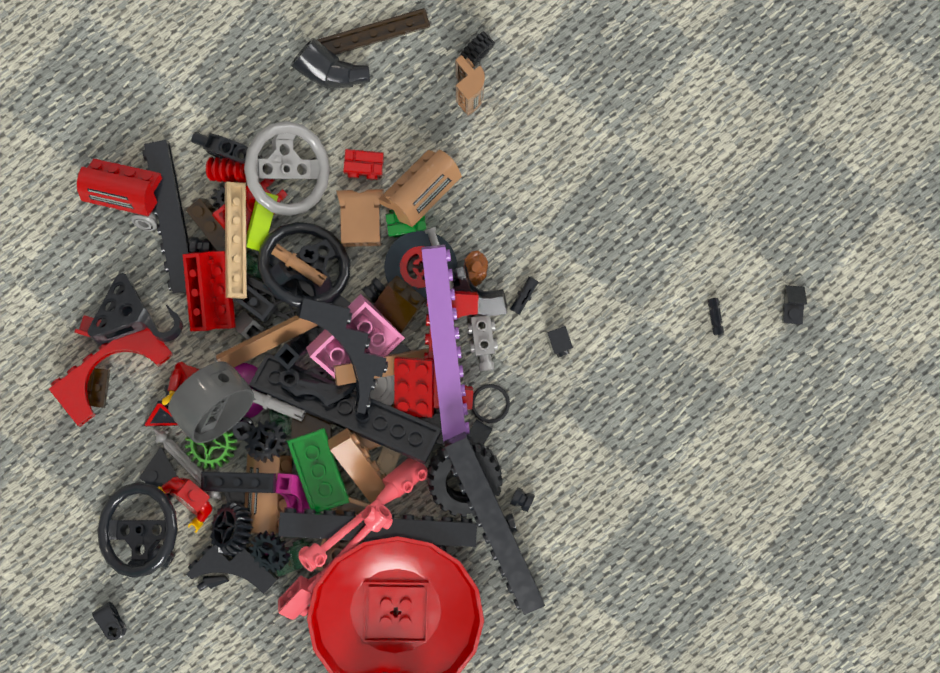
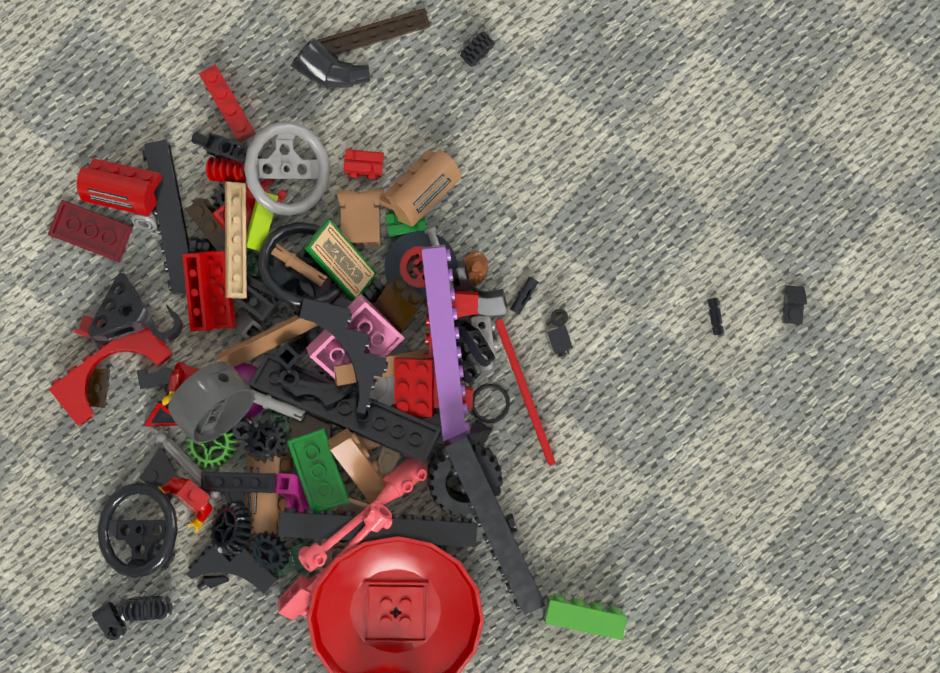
(90, 230): none -> dark red tile
(145, 608): none -> black gear
(154, 379): none -> black leg
(227, 103): none -> red brick
(340, 260): none -> tile
(466, 333): none -> black piece
(470, 86): medium nougat brick -> none
(522, 499): black wheel -> none
(525, 392): none -> red tile
(565, 318): none -> black bush
(585, 617): none -> bright green brick

